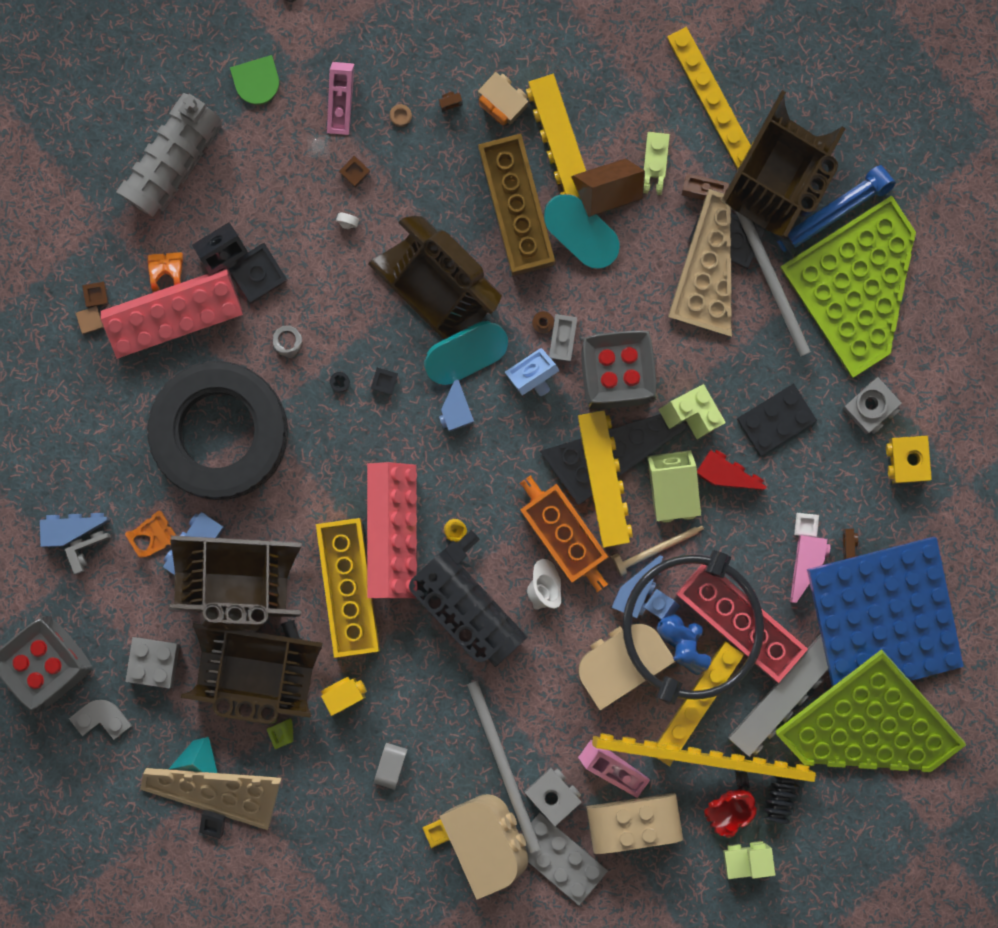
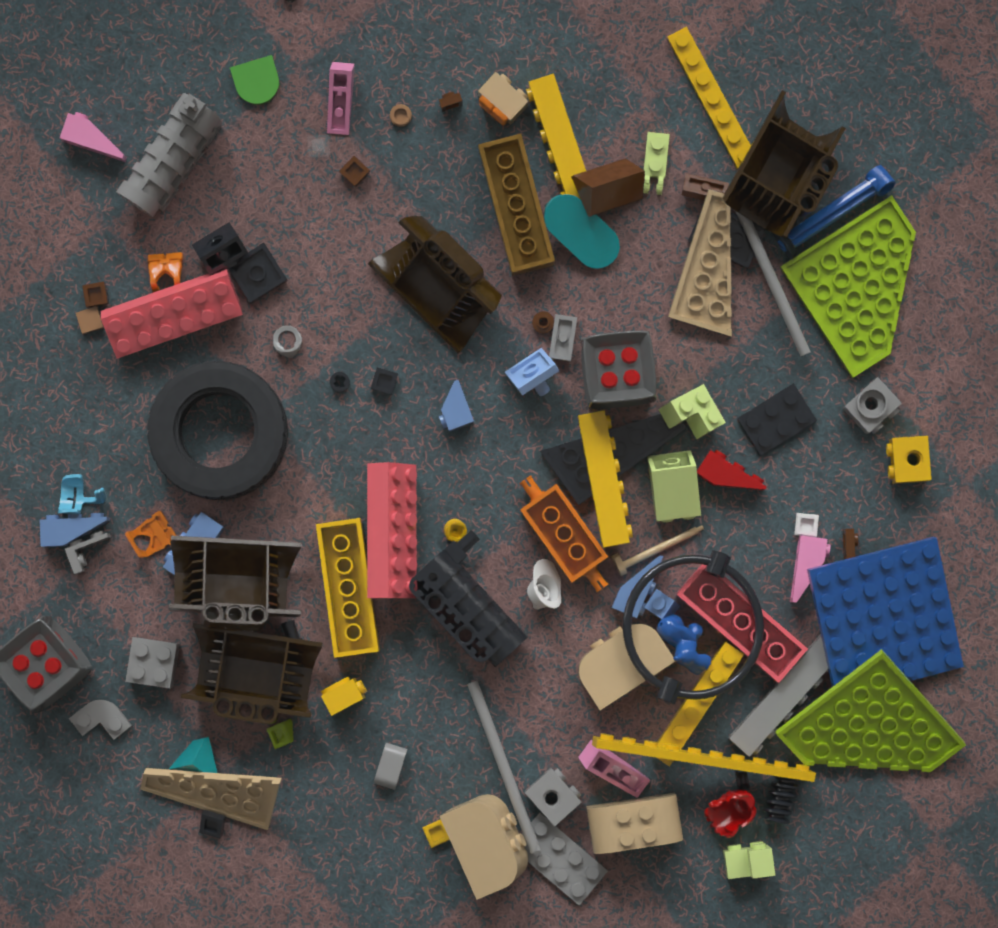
(68, 484): none -> medium azure helmet
(84, 134): none -> bright pink slope
(347, 221): white tile -> none
(466, 352): teal tile -> none

